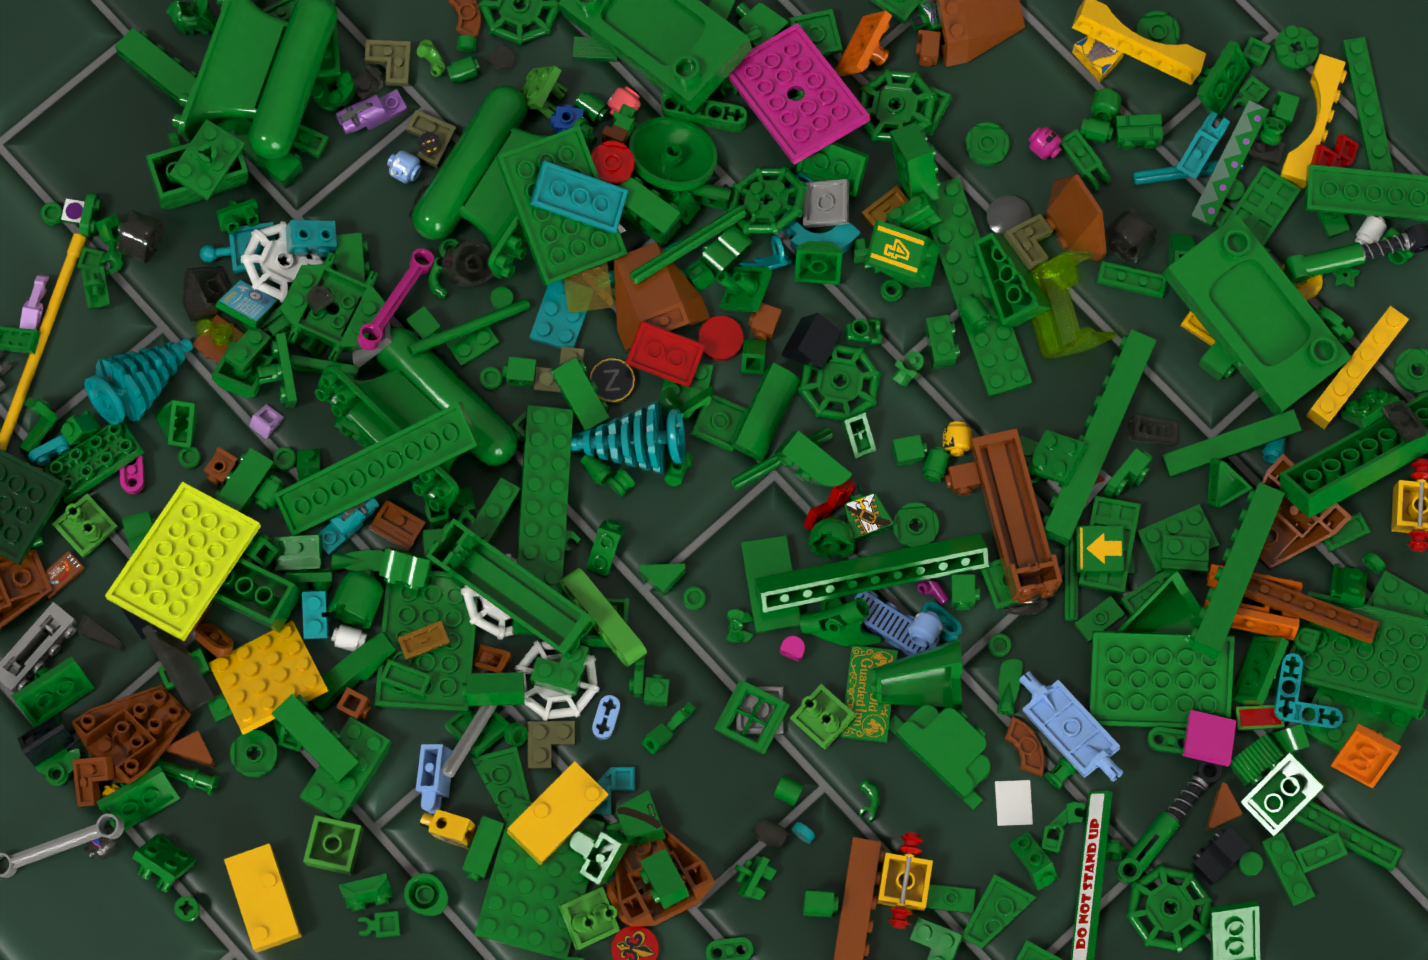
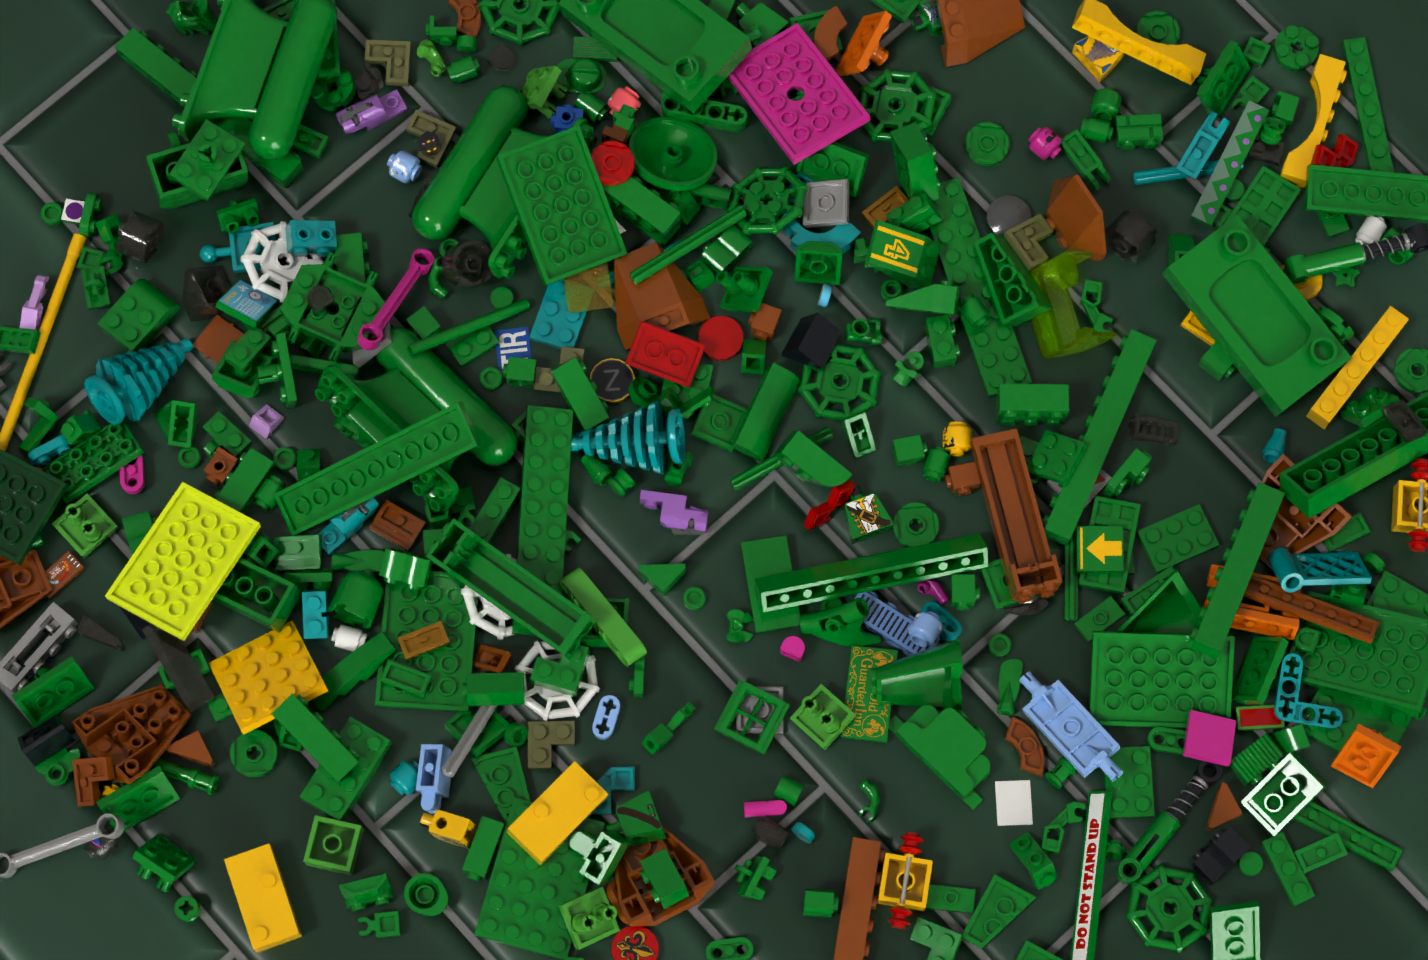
(138, 316): none -> green brick
(214, 639): dark orange plate -> none
(220, 334): clear neon green plate -> none
(225, 436): none -> green plate
(354, 705): dark orange brick -> none
(404, 777): none -> teal head
(441, 35): none -> green bracket
(513, 343): none -> blue sticker
(578, 197): teal tile -> none
(582, 75): none -> green piece
(605, 547): green bracket -> none
(643, 392): none -> green plate
(656, 691): green brick -> none
(675, 514): none -> medium lavender plate
(764, 808): none -> dark pink bar
(774, 261): teal piece -> none
(824, 295): none -> medium azure tile
(828, 31): none -> dark orange tile
(832, 537): green cylinder -> none
(928, 47): dark orange brick -> none
(936, 299): none -> green slope
(1032, 404): none -> green brick
(1094, 289): none -> green piece
(1131, 279): green tile -> none
(1134, 788): none -> green plate
(1185, 554): green plate -> none
(1224, 484): green slope -> none
(1232, 443): green tile -> none
(1293, 573): none -> teal piece

